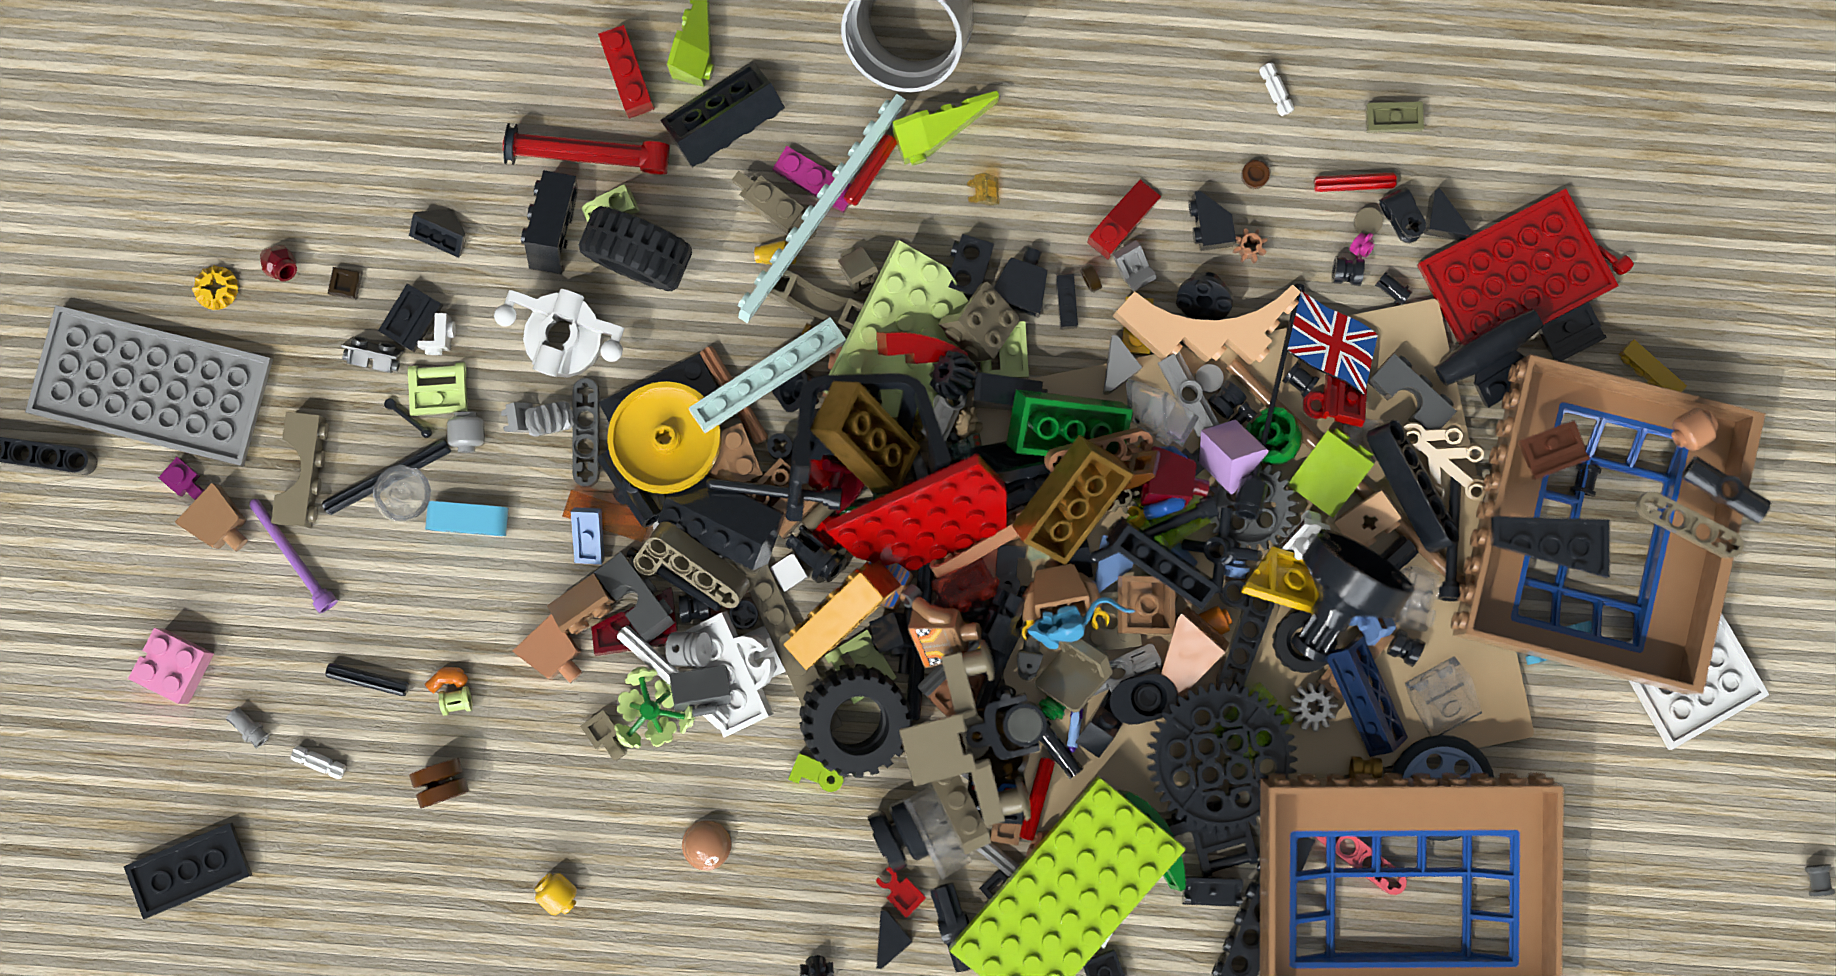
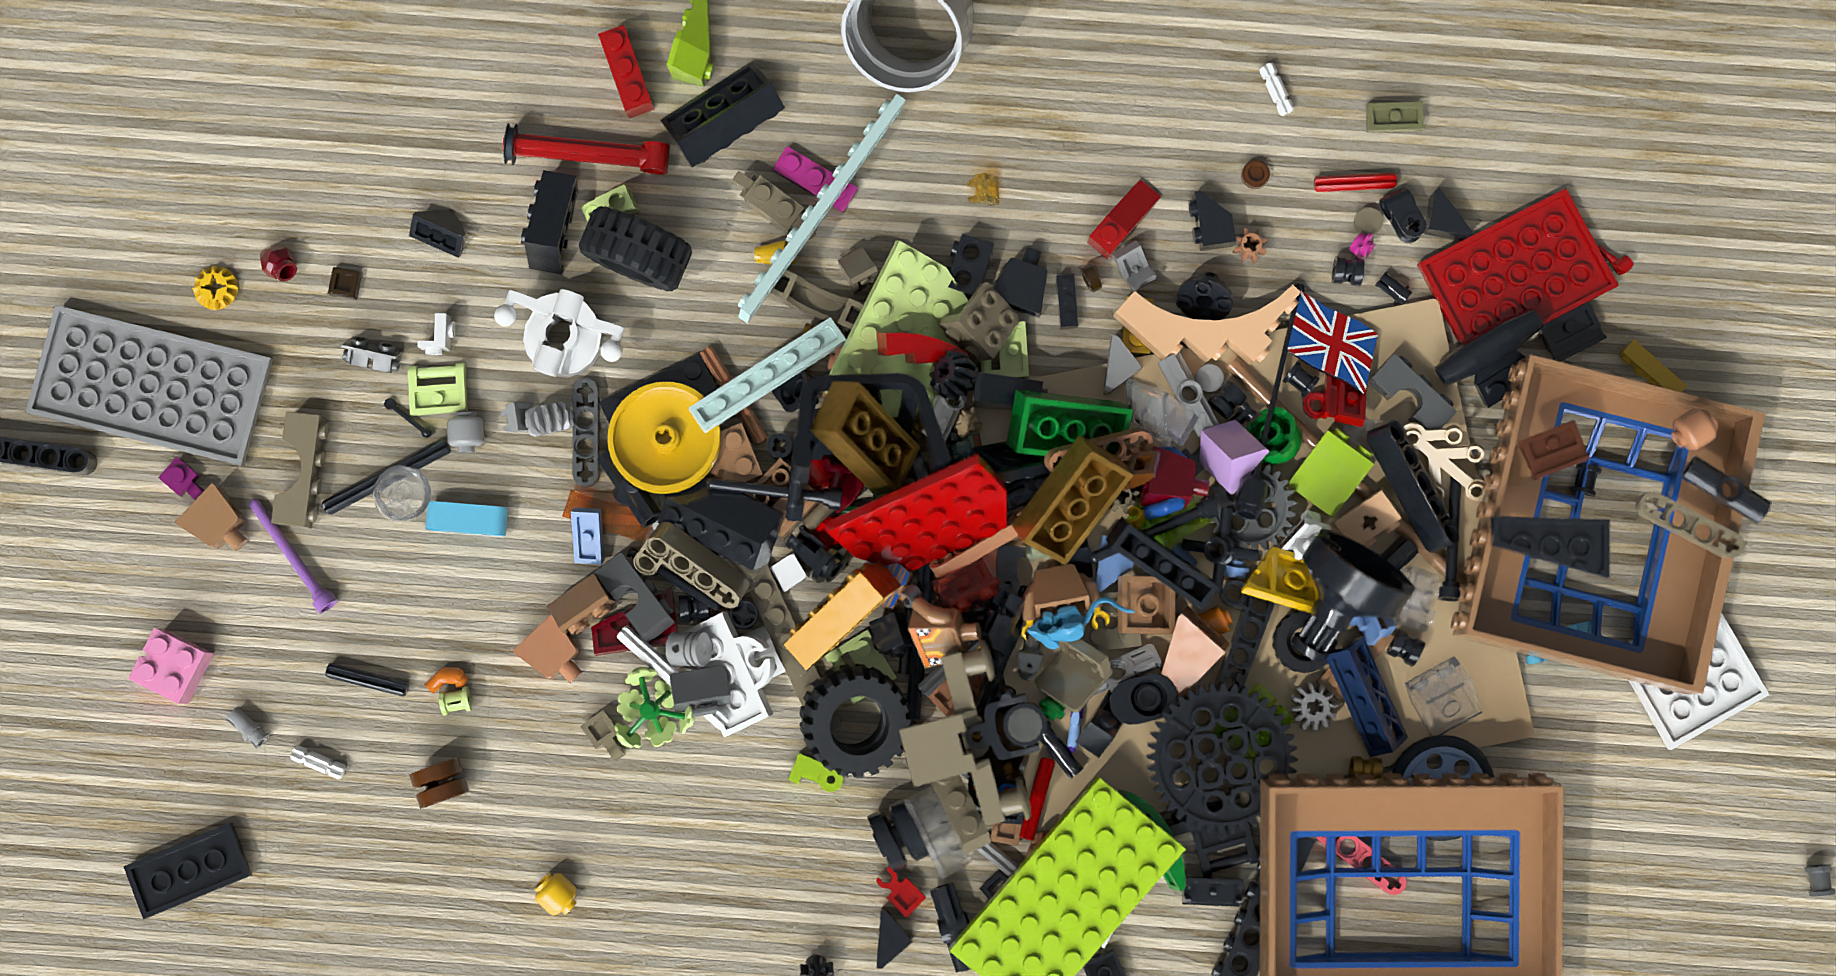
(410, 317): black plate -> none
(706, 845): nougat helmet -> none
(870, 170): red axle -> none
(924, 134): lime wedge -> none

